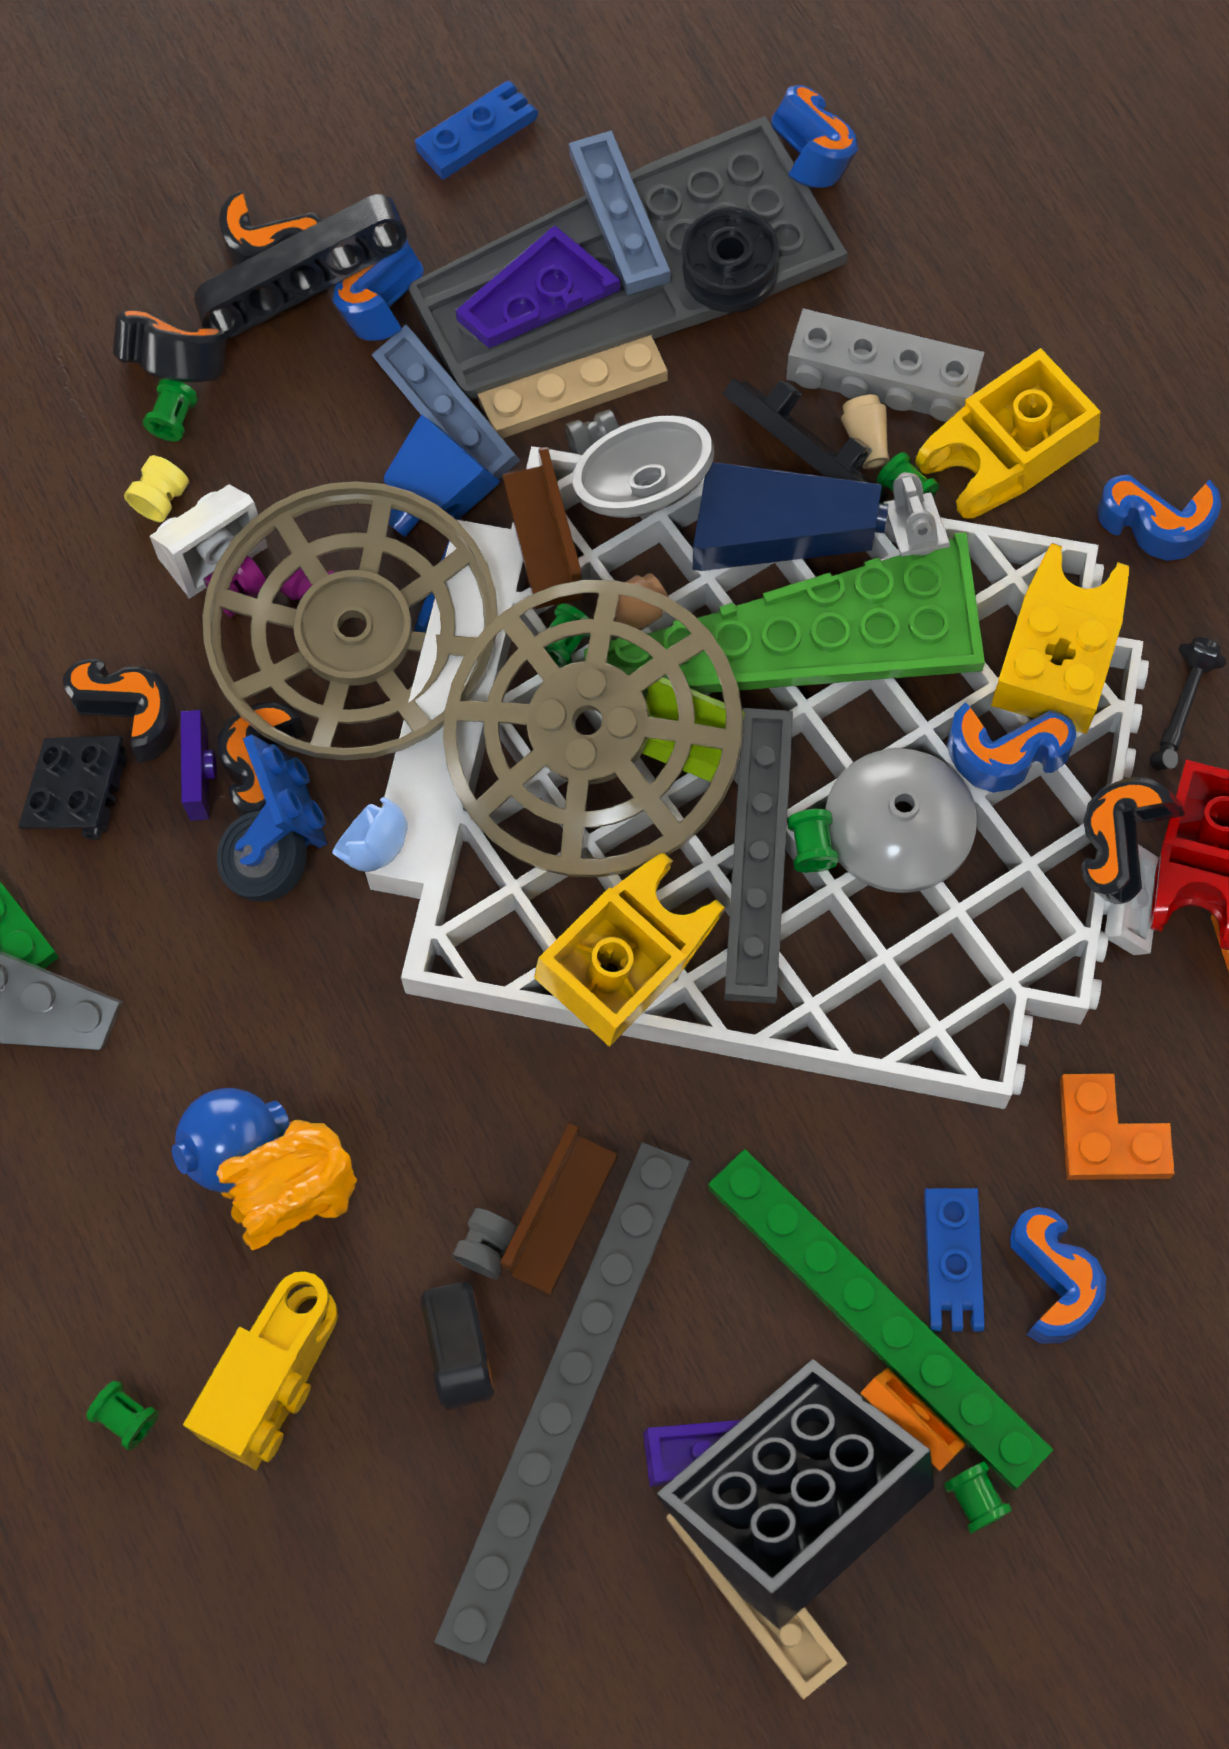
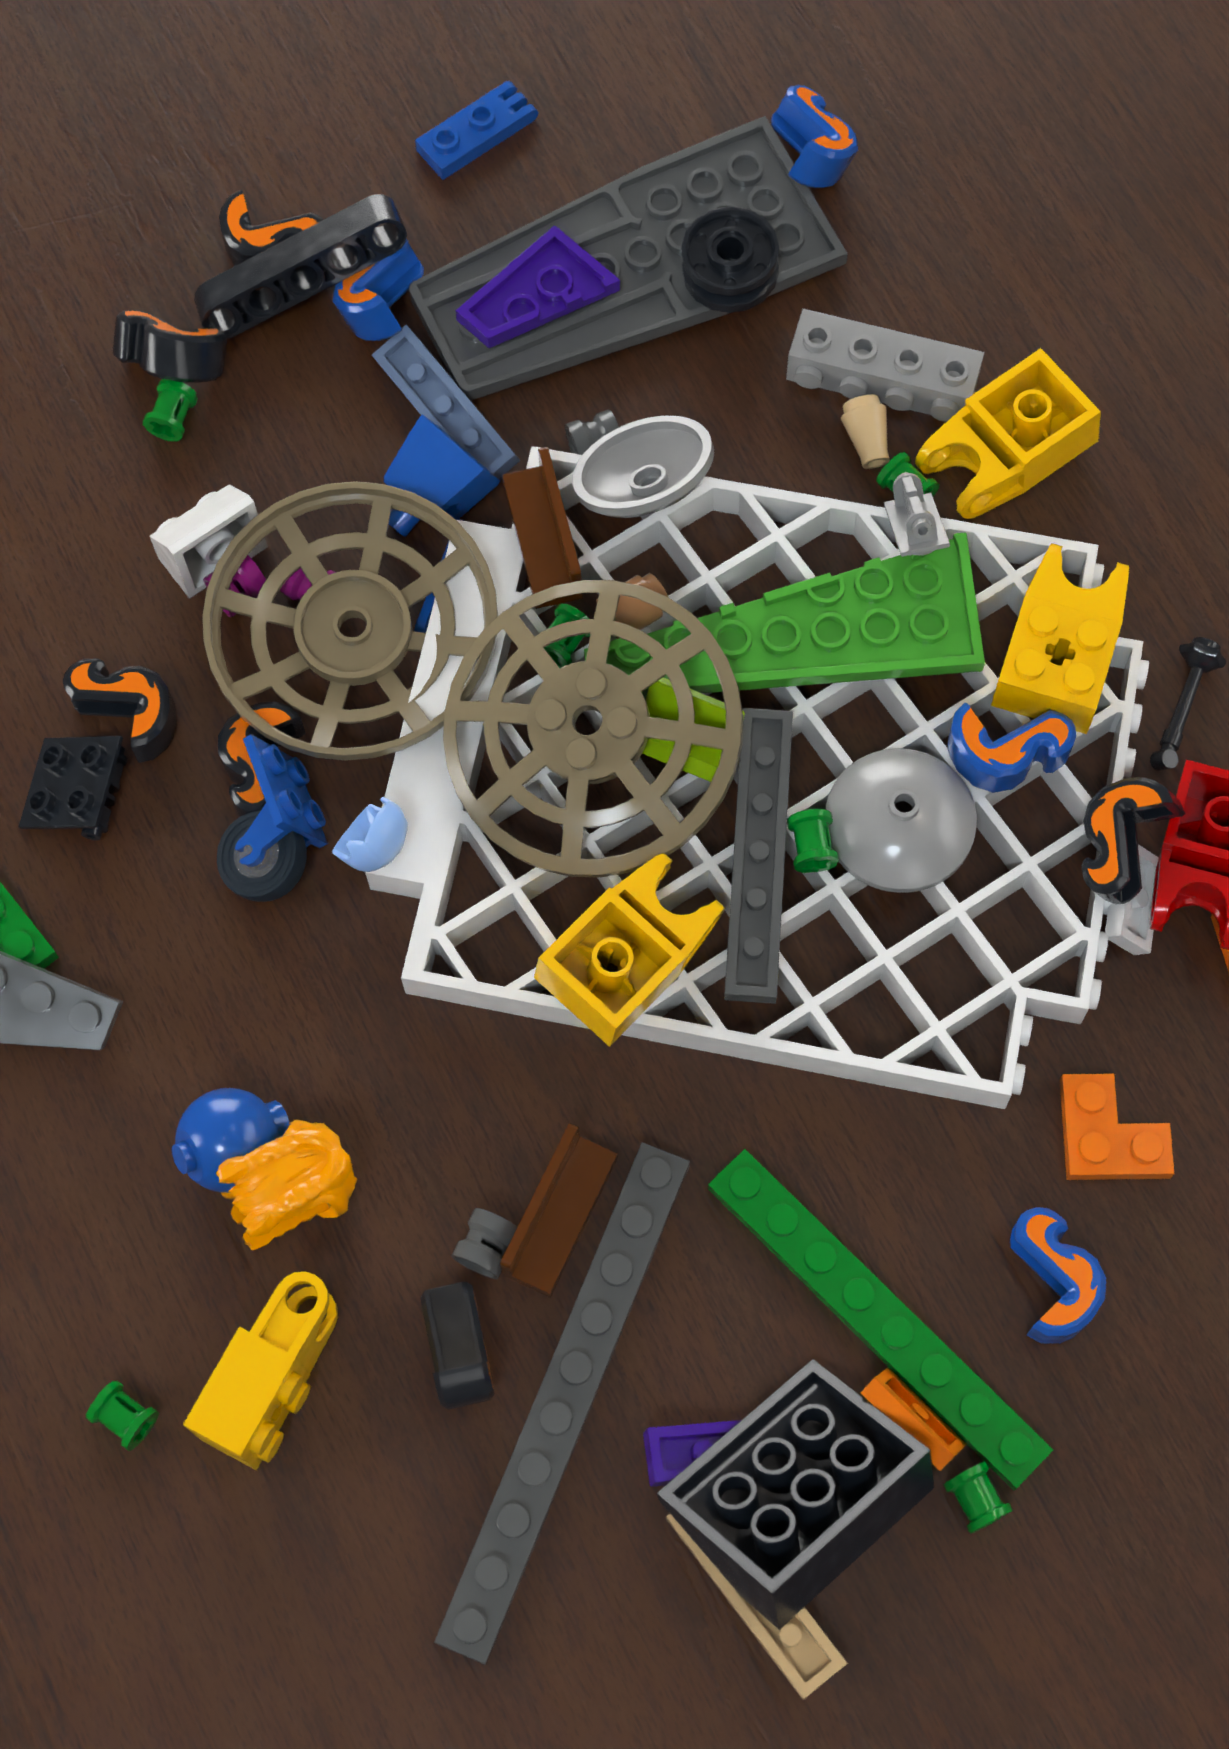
(156, 489): light yellow wheel -> none
(197, 765): dark purple plate -> none
(573, 387): tan plate -> none
(619, 213): sand blue plate -> none
(773, 415): black hinge -> none
(782, 516): dark blue slope -> none
(953, 1257): blue hinge -> none
(1156, 523): blue animal -> none

